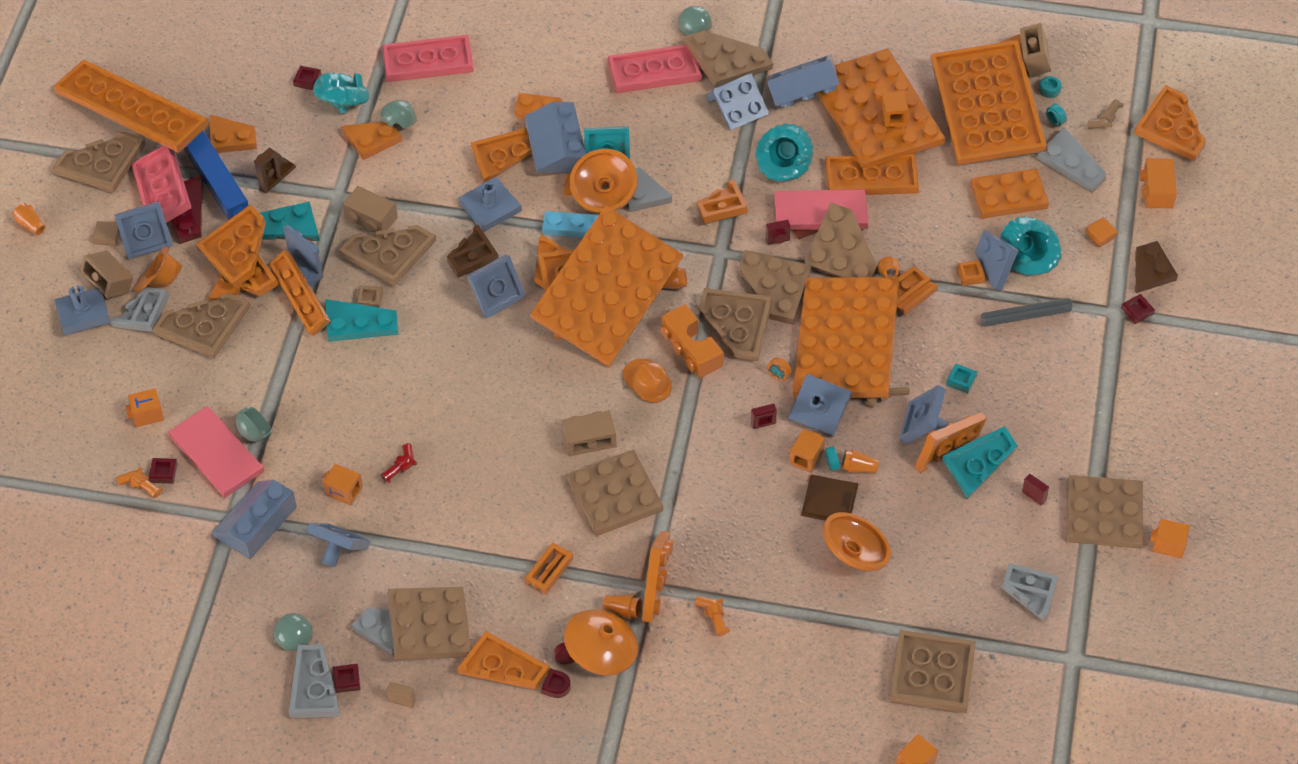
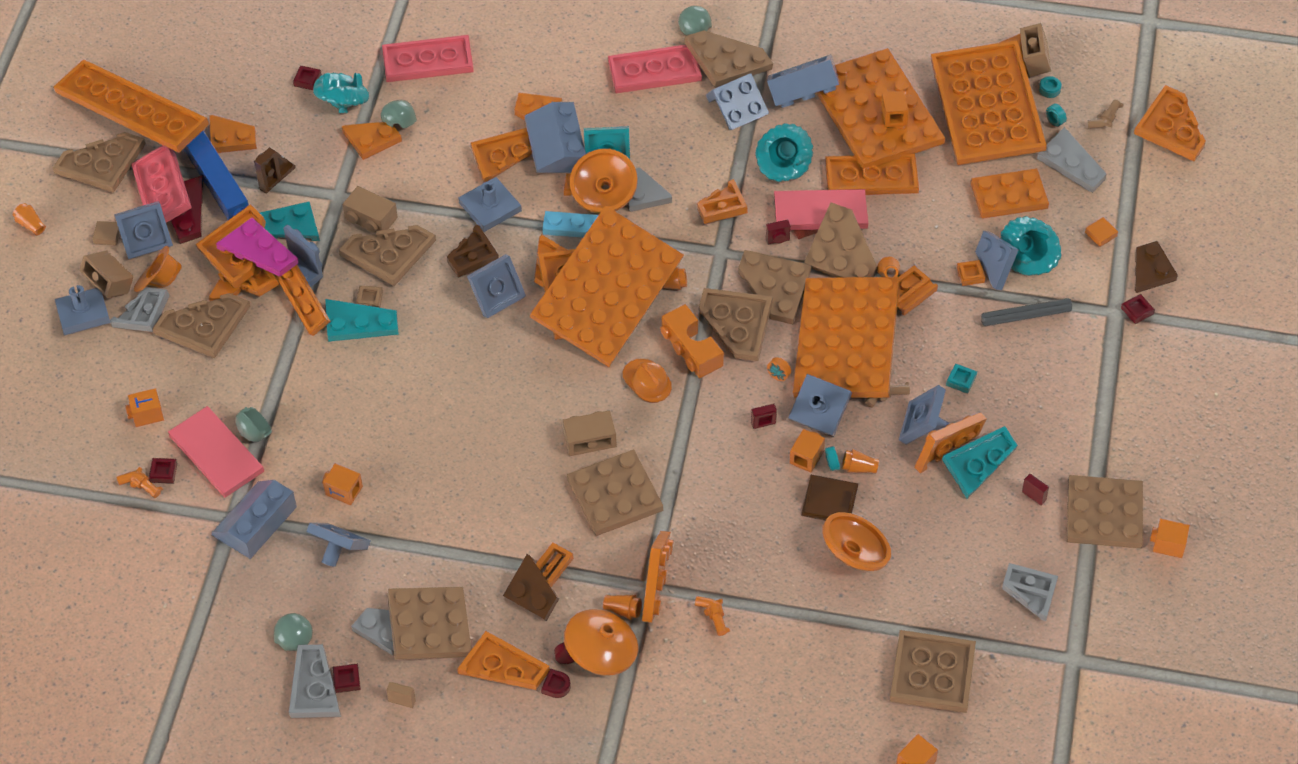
(259, 246): none -> dark pink wing
(401, 464): red piece -> none
(531, 589): none -> reddish brown wing
(1159, 183): orange brick -> none

